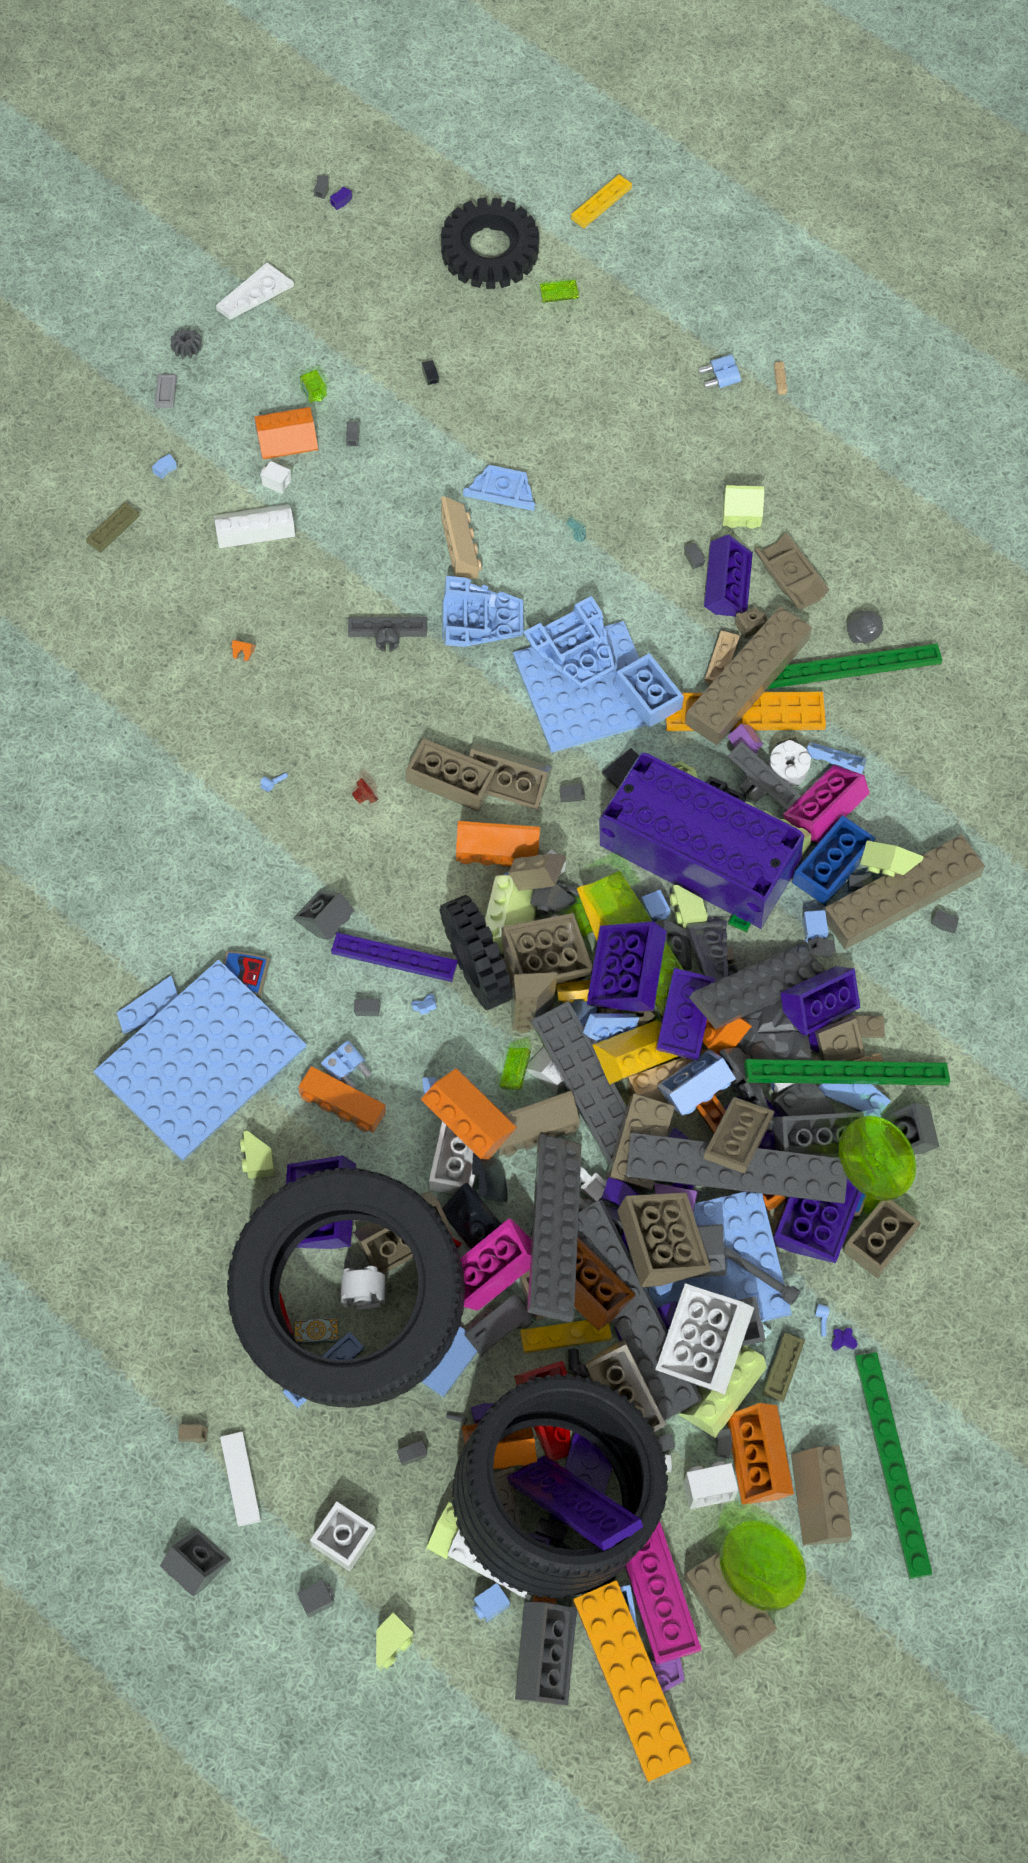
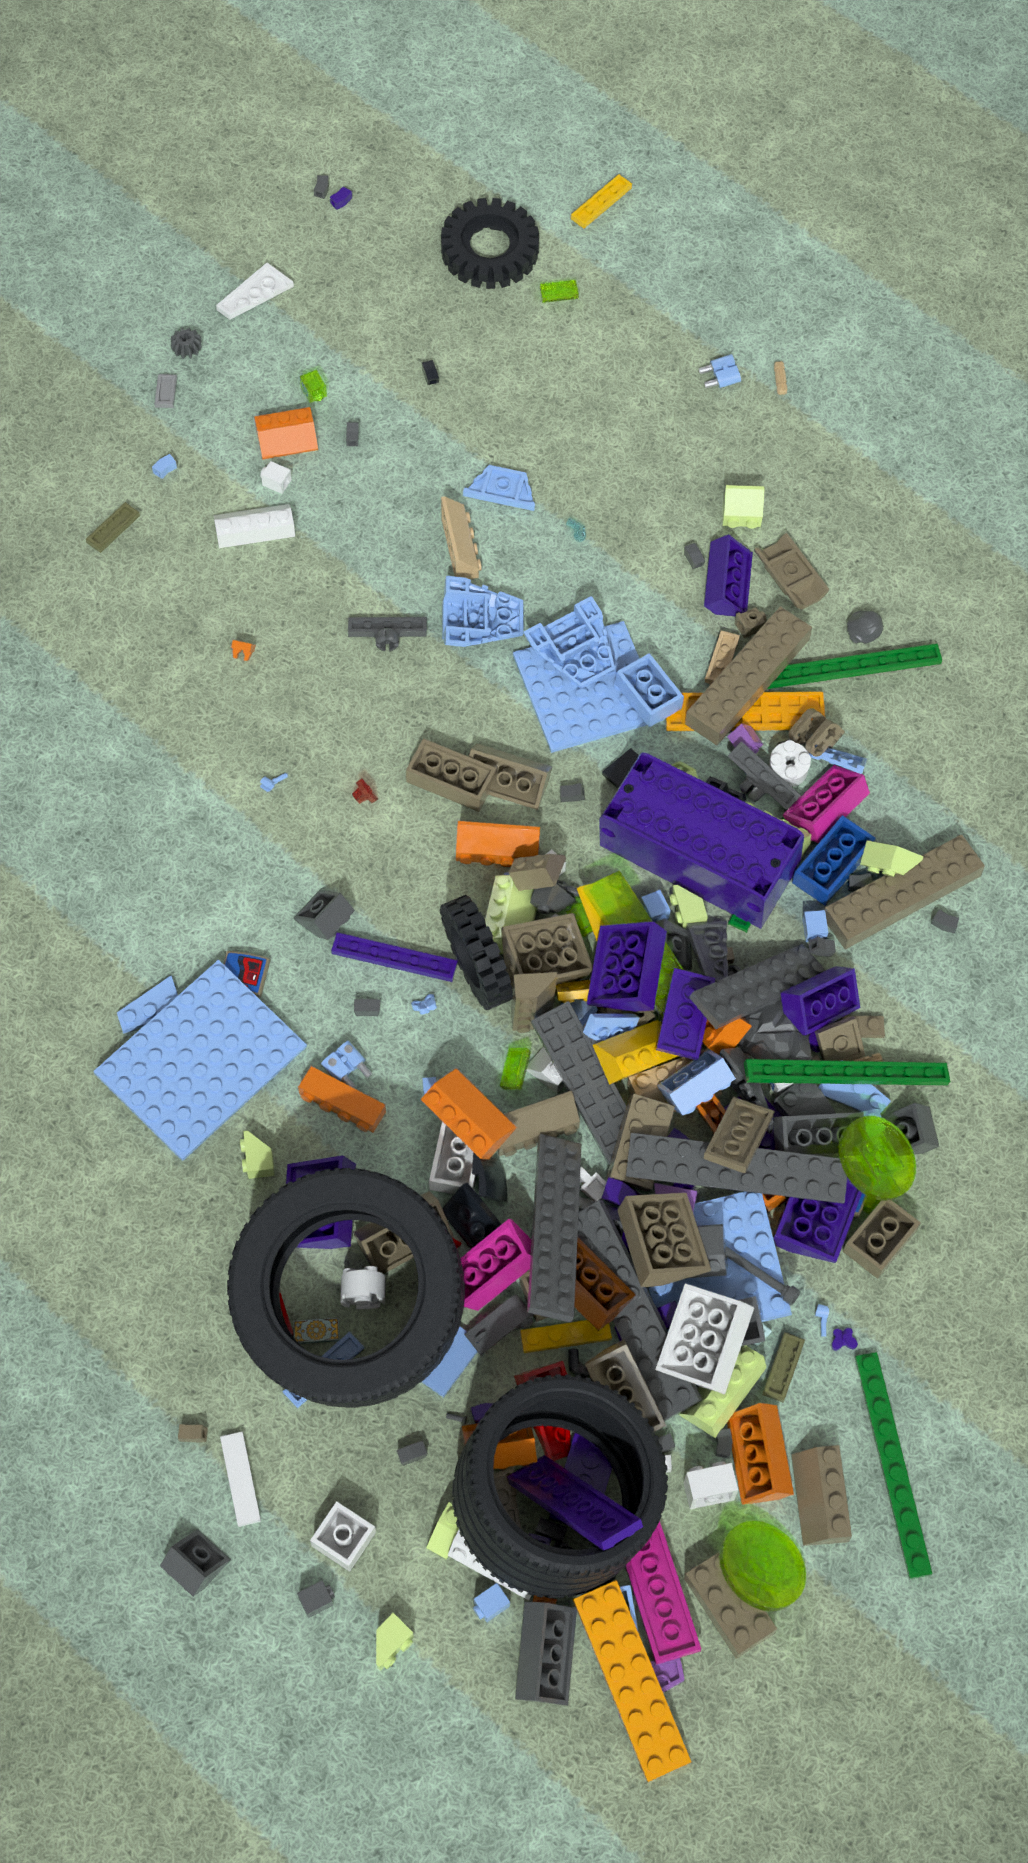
(824, 731): none -> dark tan piece

